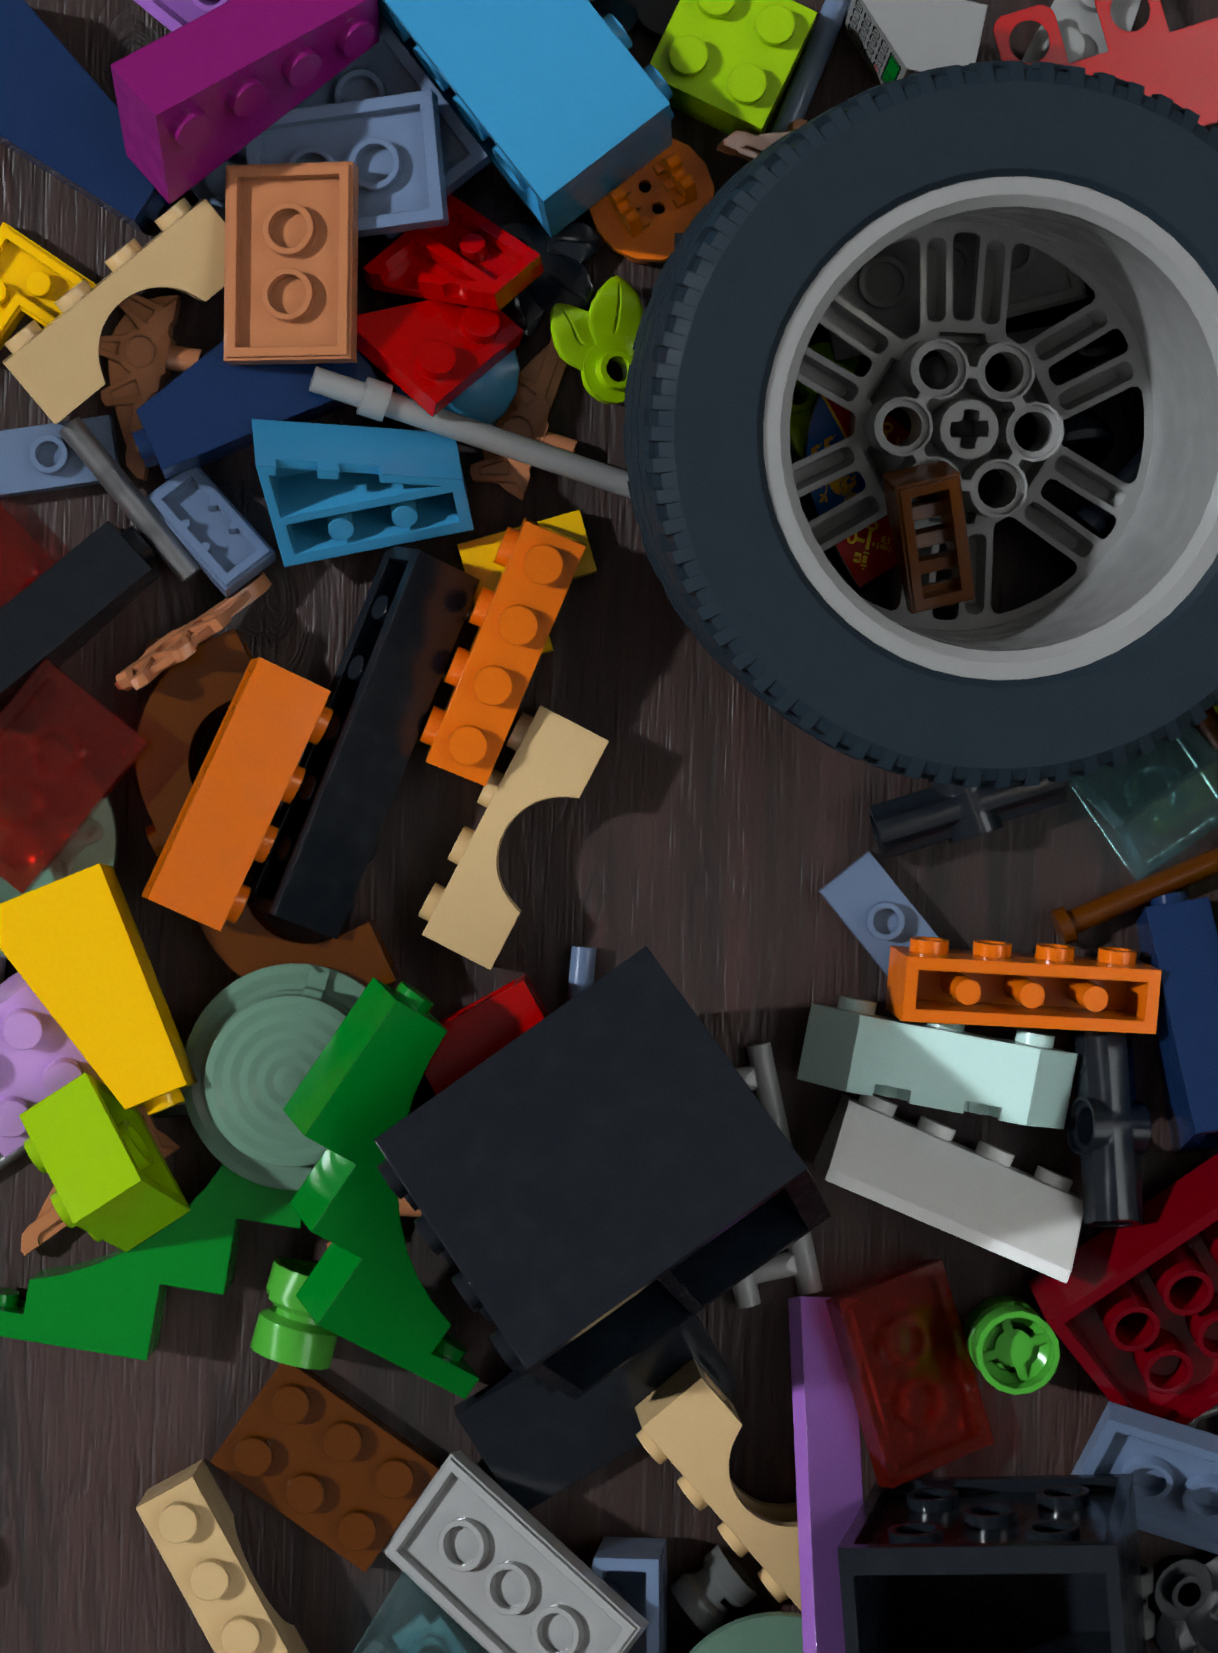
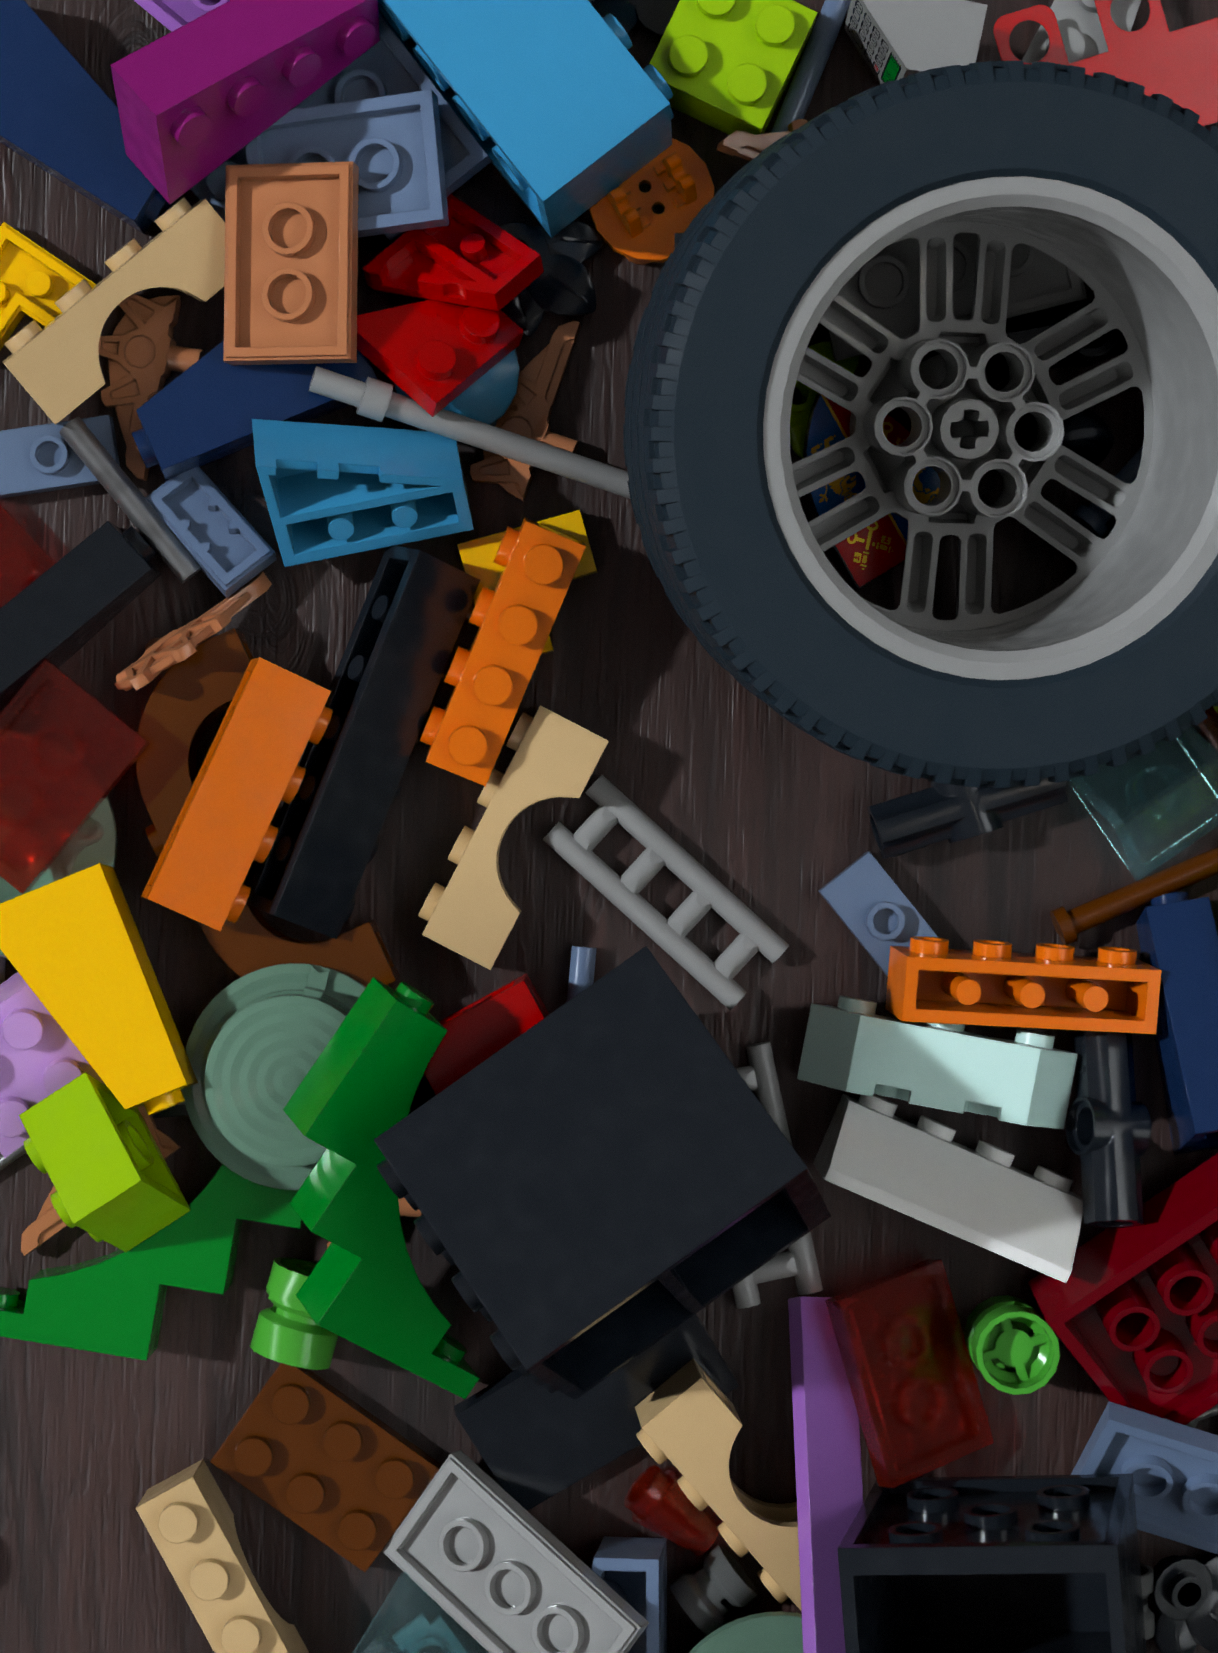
(599, 335): lime plate -> none
(665, 1510): none -> clear red cone
(671, 932): none -> light grey bar
(898, 490): reddish brown slope -> none

